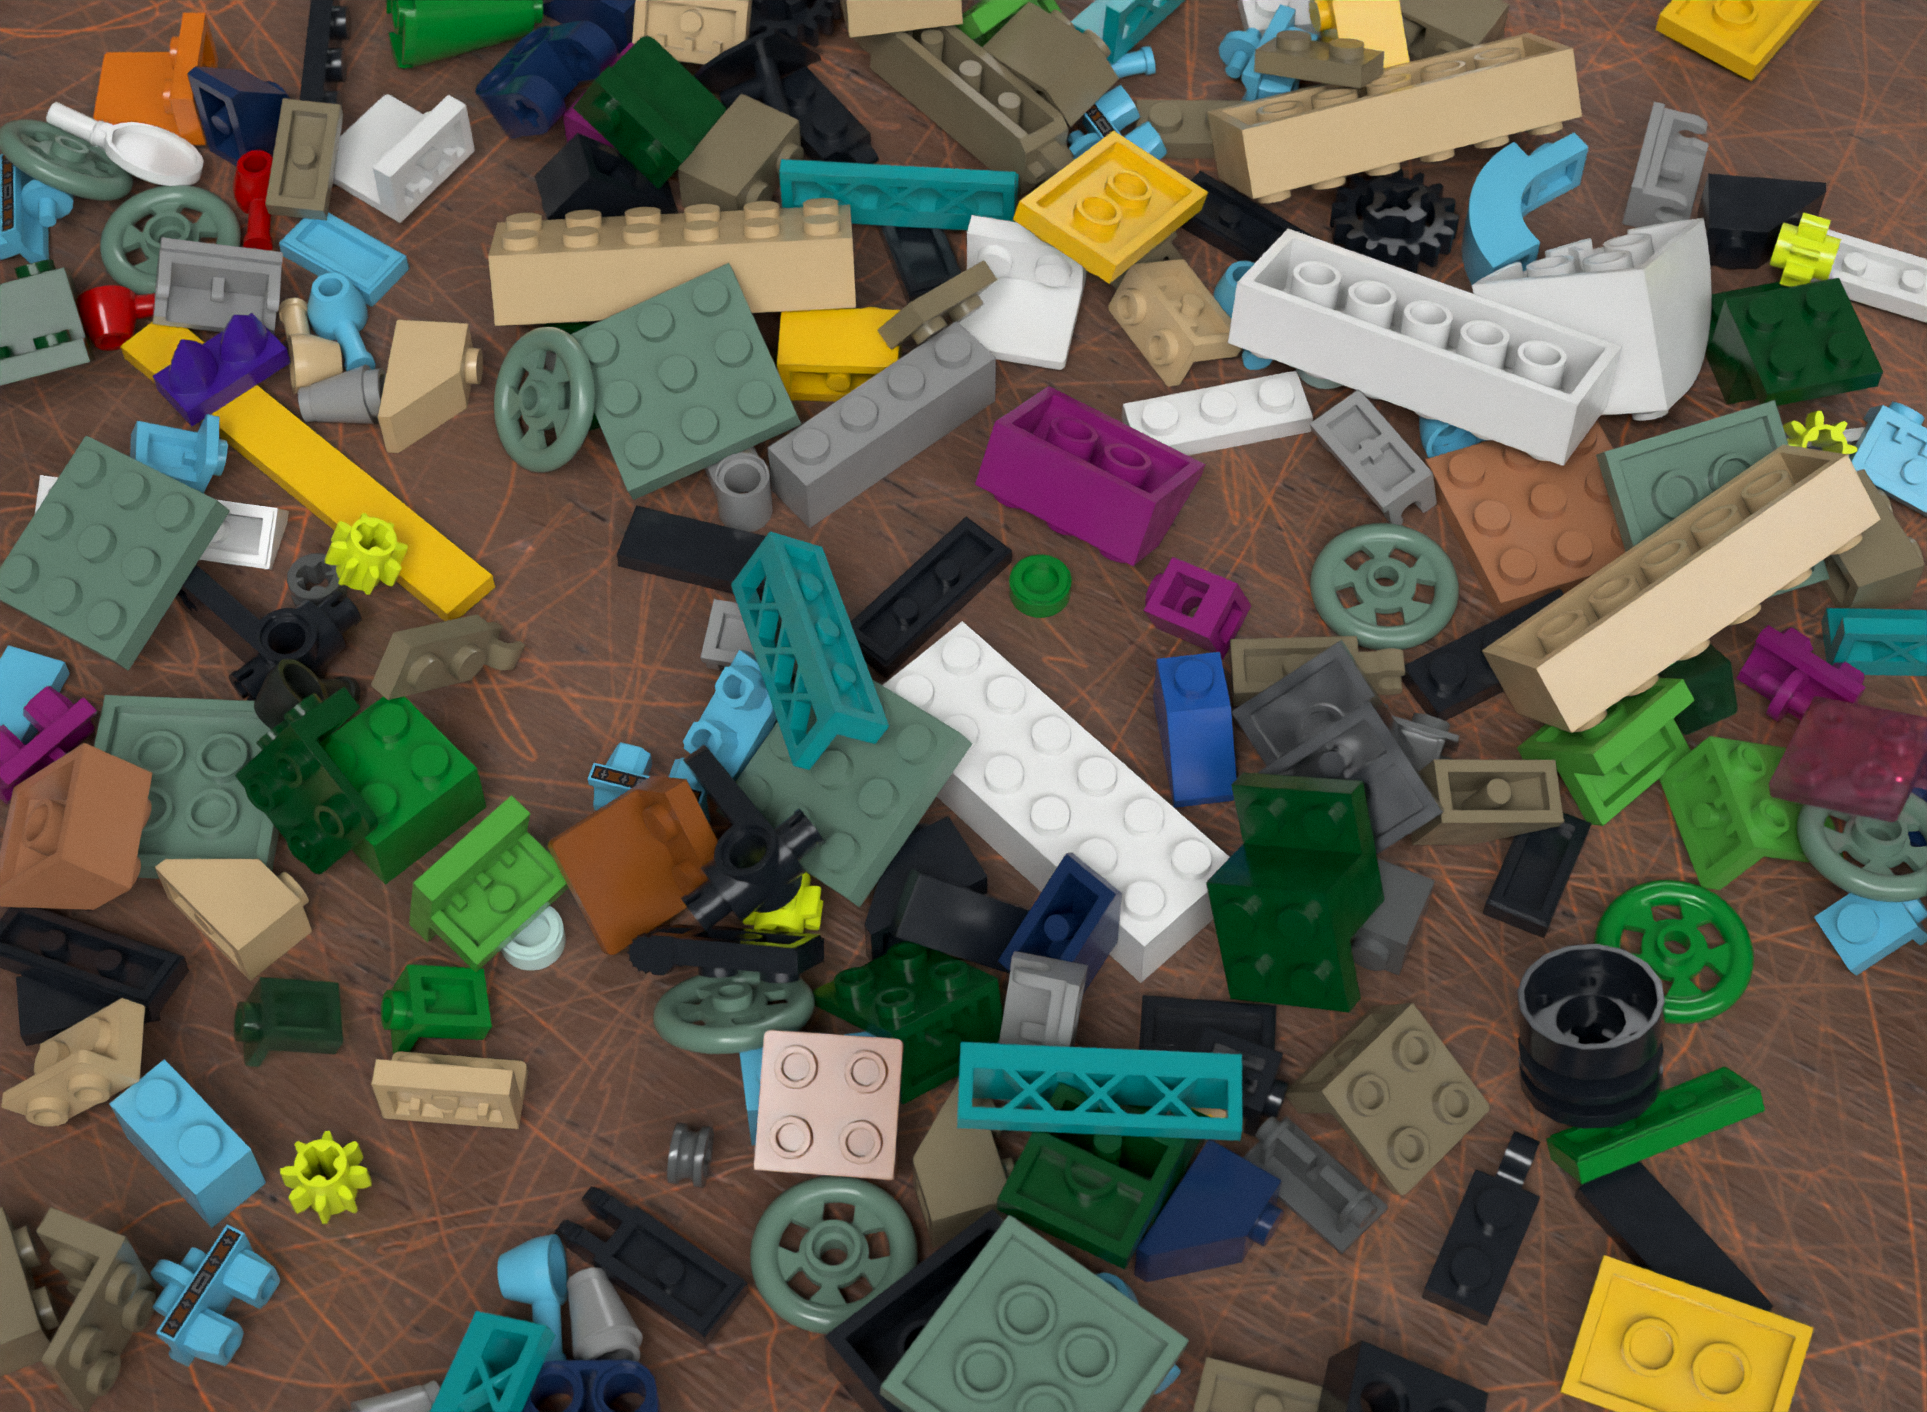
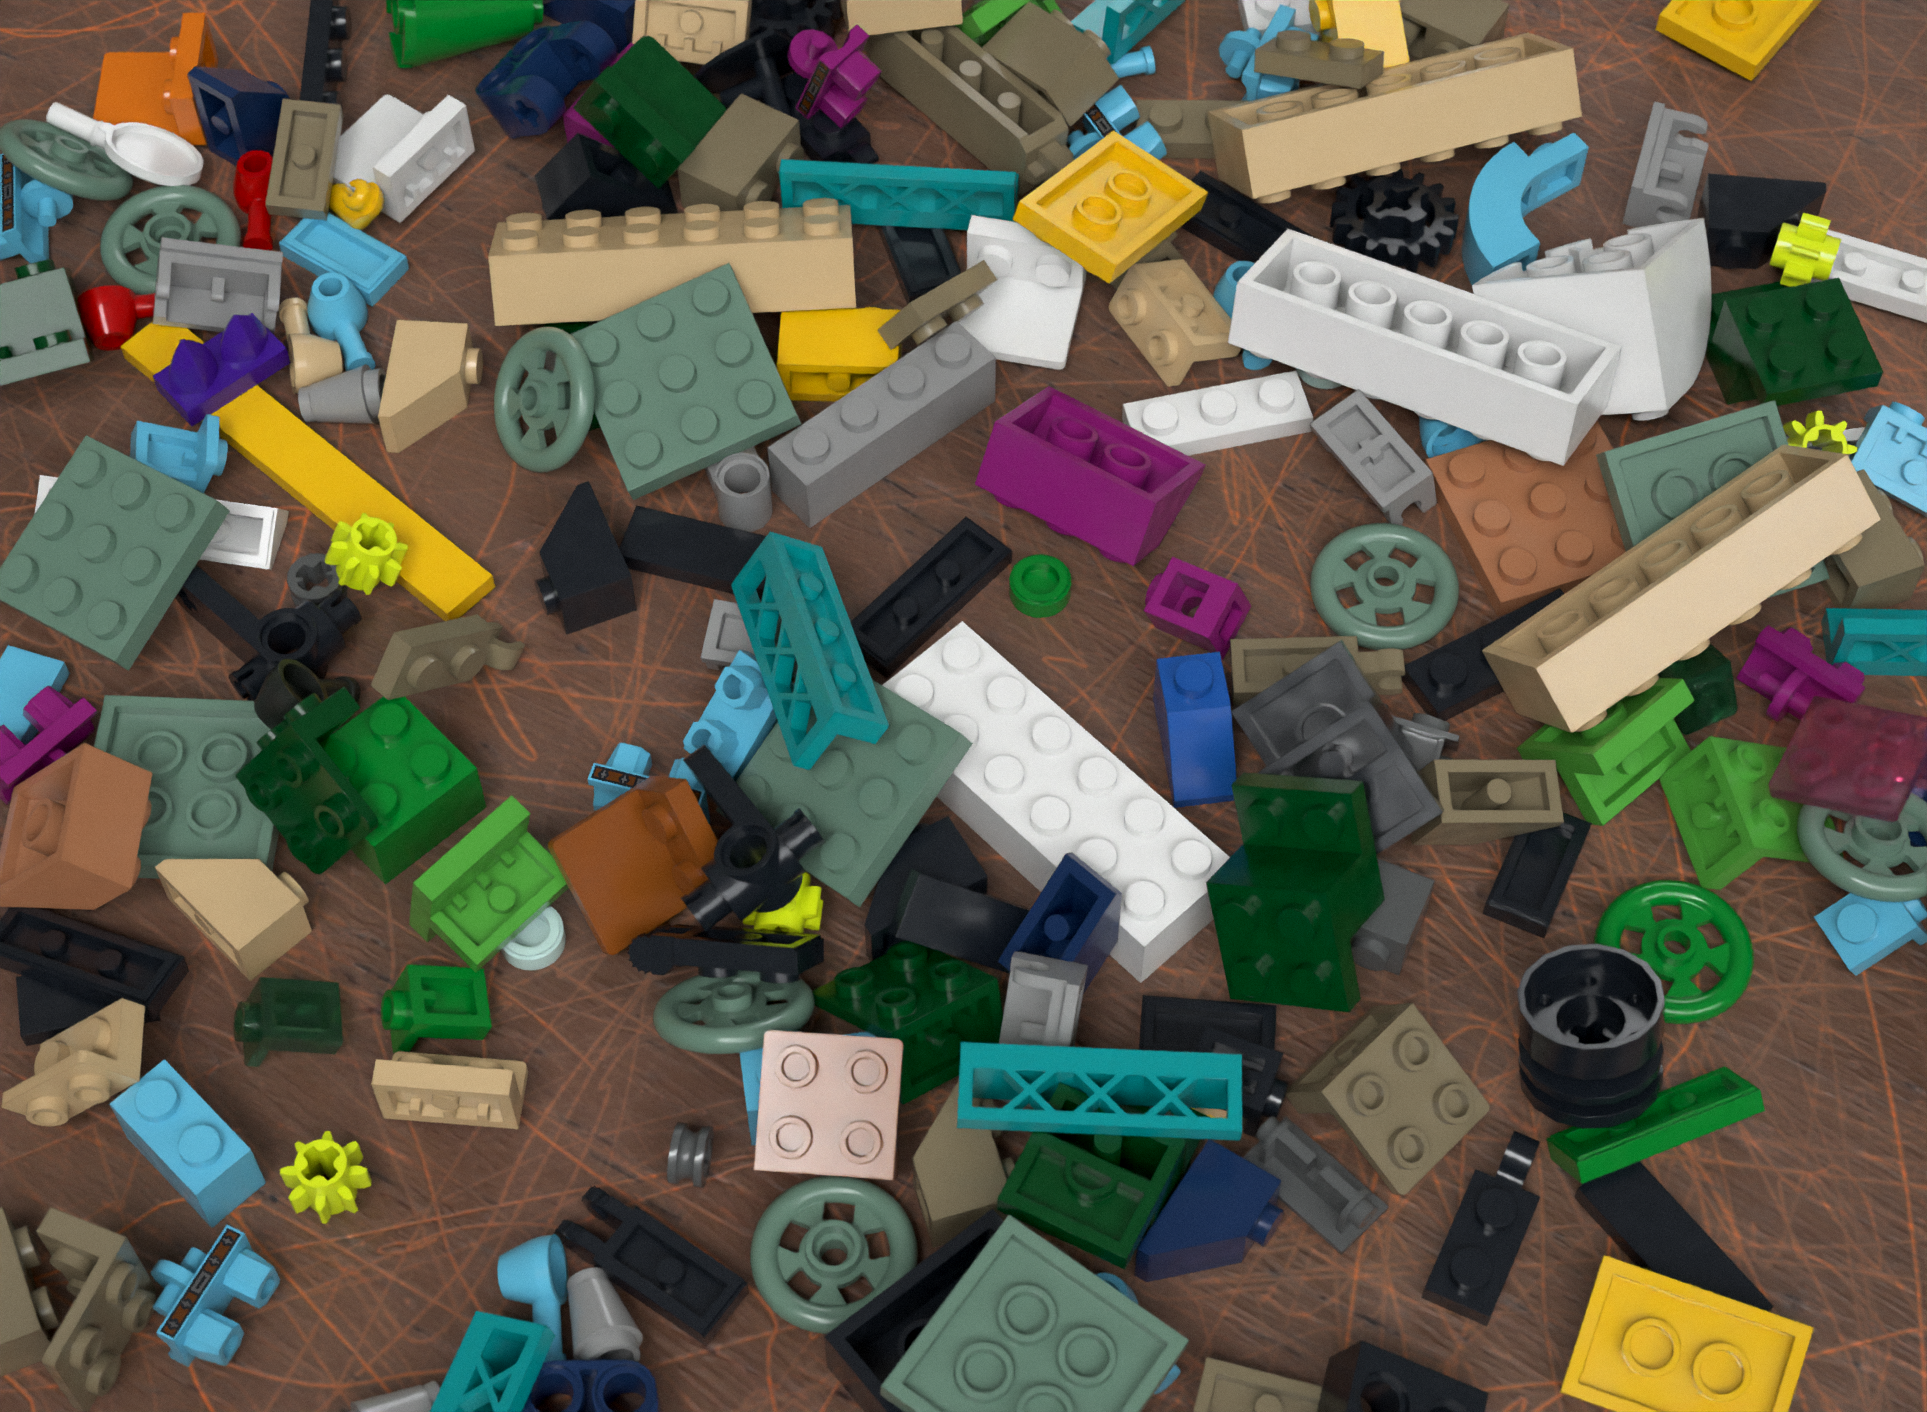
(359, 206): none -> yellow arm
(584, 567): none -> black slope
(835, 75): none -> magenta hips

